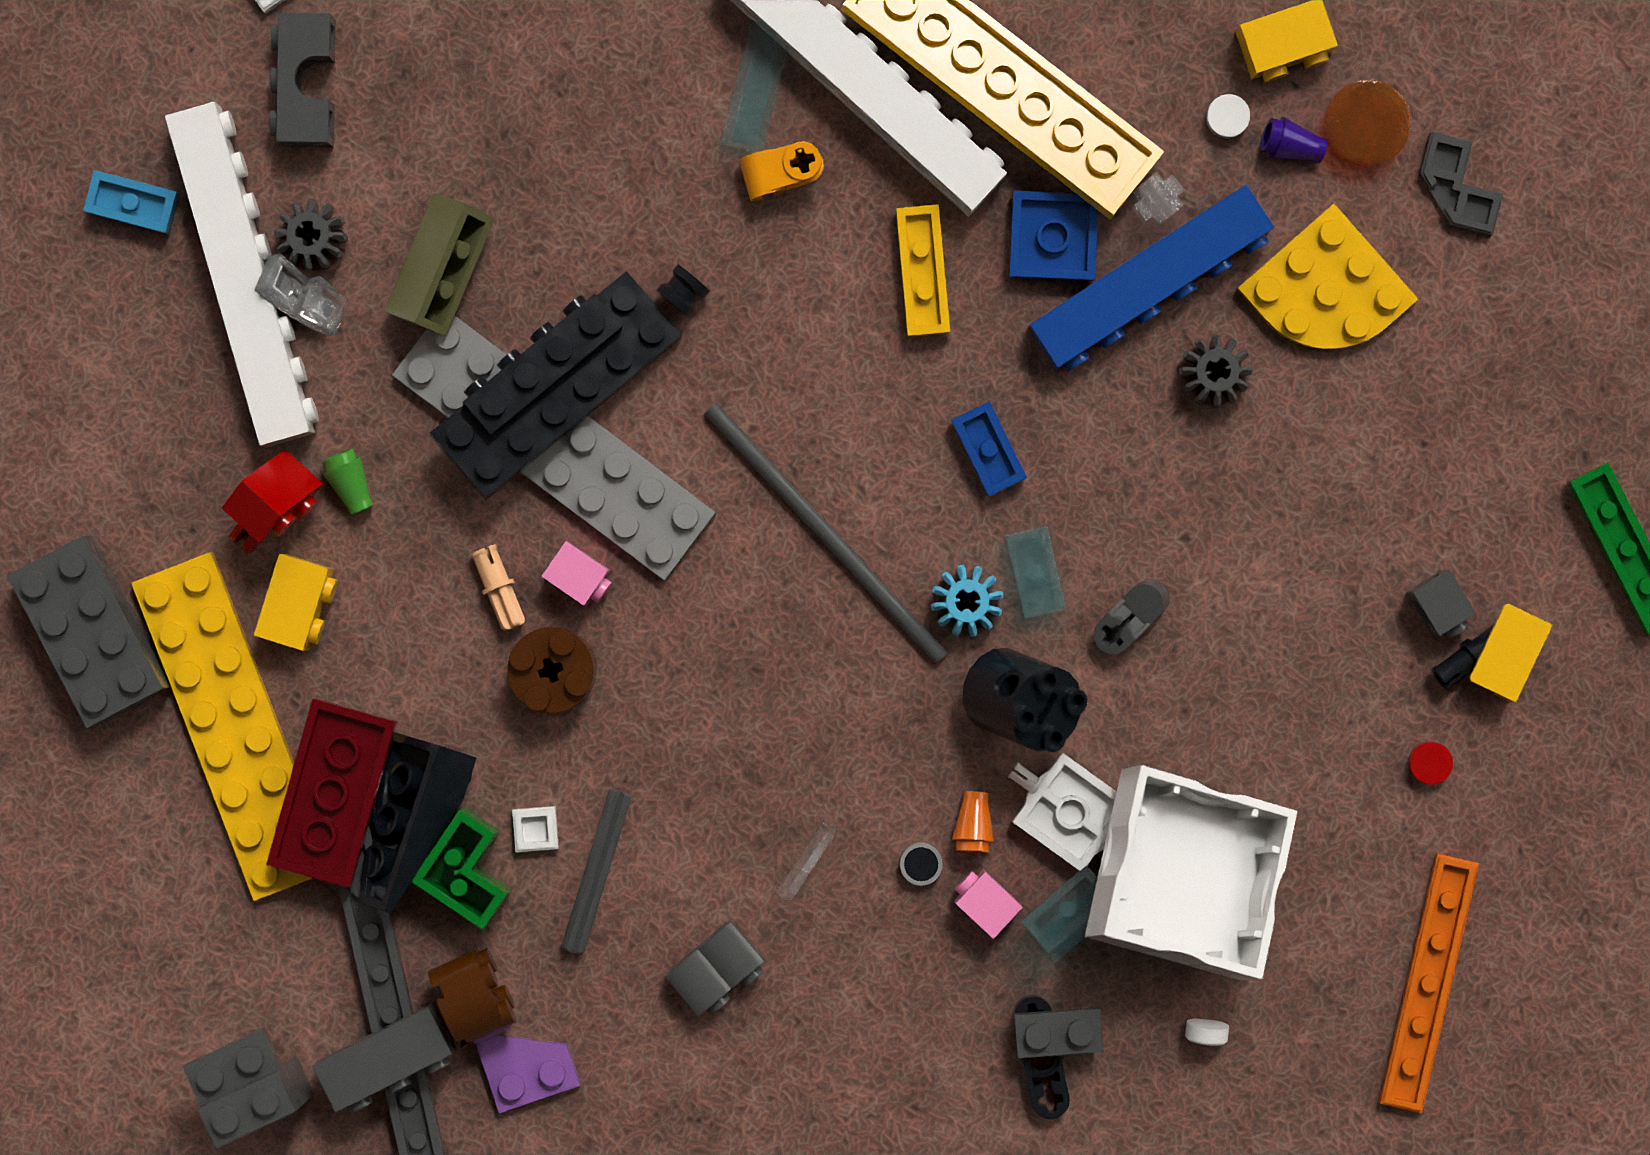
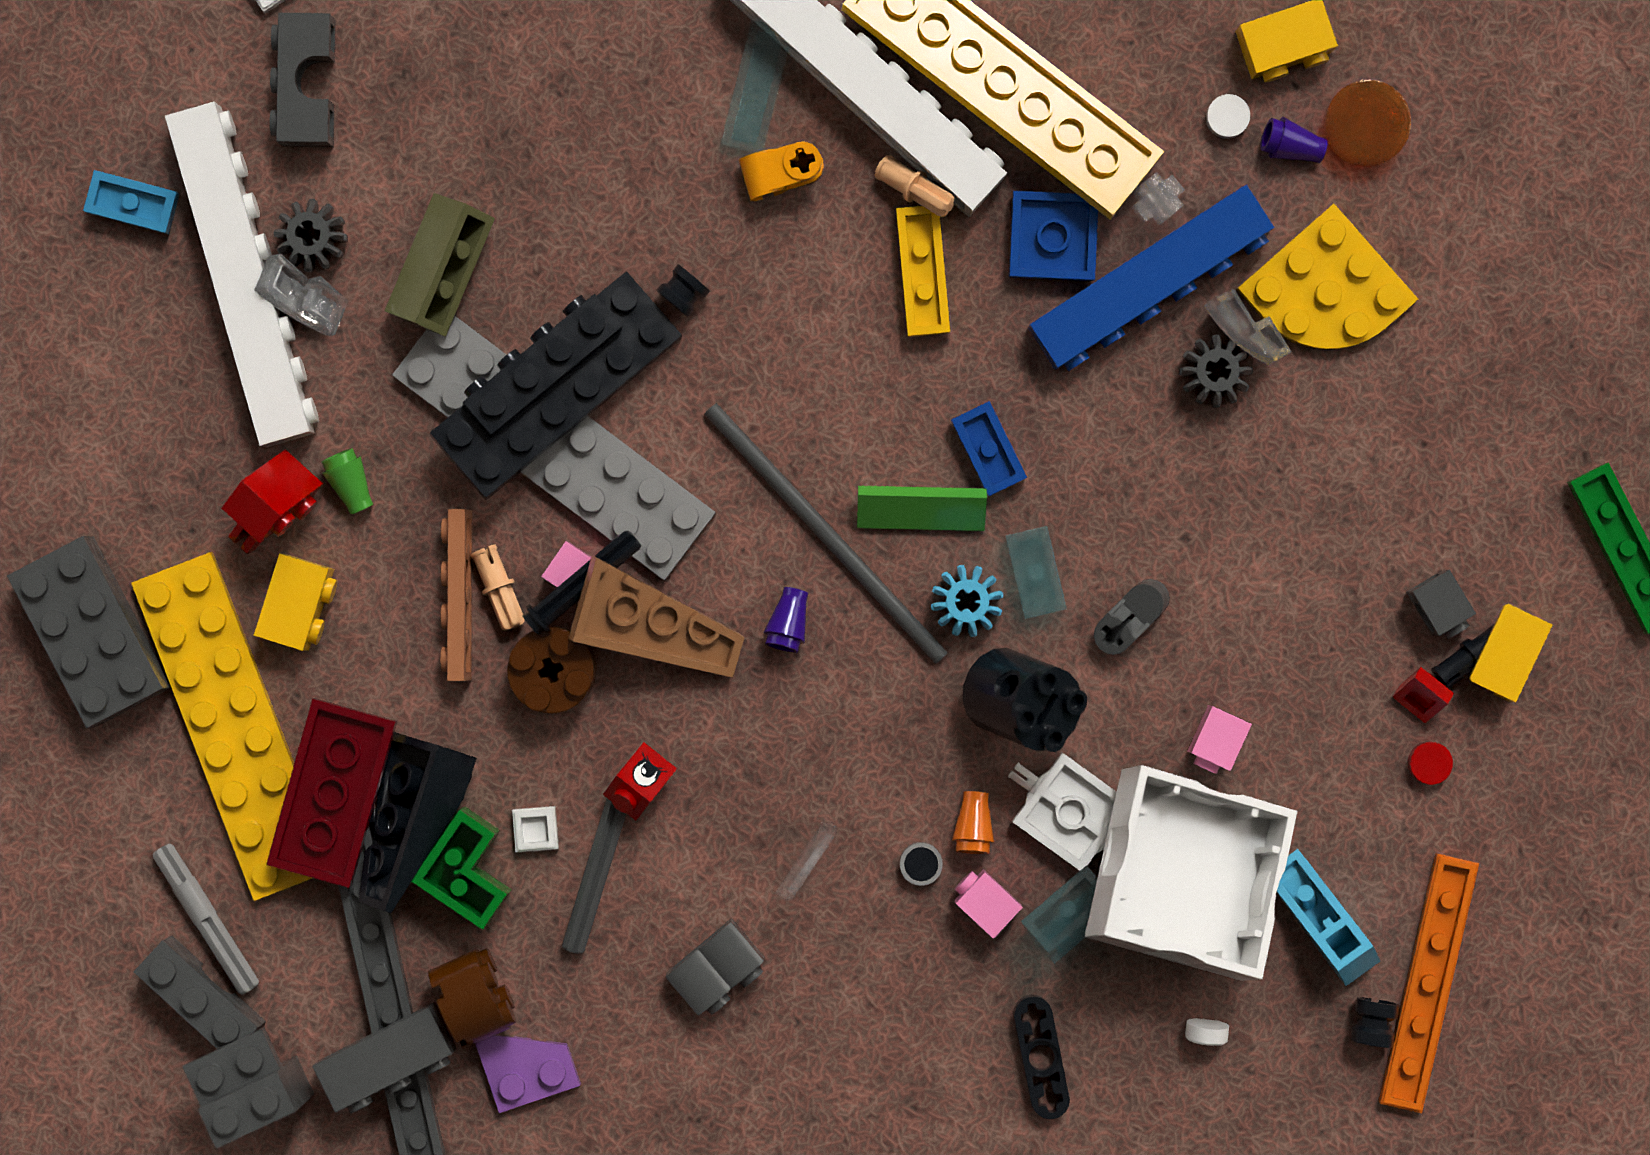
(183, 984): none -> dark grey arch
(205, 918): none -> light grey axle
(457, 614): none -> nougat plate
(570, 590): none -> black axle
(639, 781): none -> red brick
(644, 622): none -> medium nougat wing
(788, 622): none -> dark purple cone
(914, 186): none -> light nougat axle
(921, 508): none -> bright green tile
(1058, 1032): dark grey plate -> none
(1218, 740): none -> bright pink brick
(1258, 339): none -> clear slope
(1325, 920): none -> medium azure slope
(1374, 1026): none -> black wheel
(1423, 695): none -> red plate
(1443, 175): dark grey tile -> none

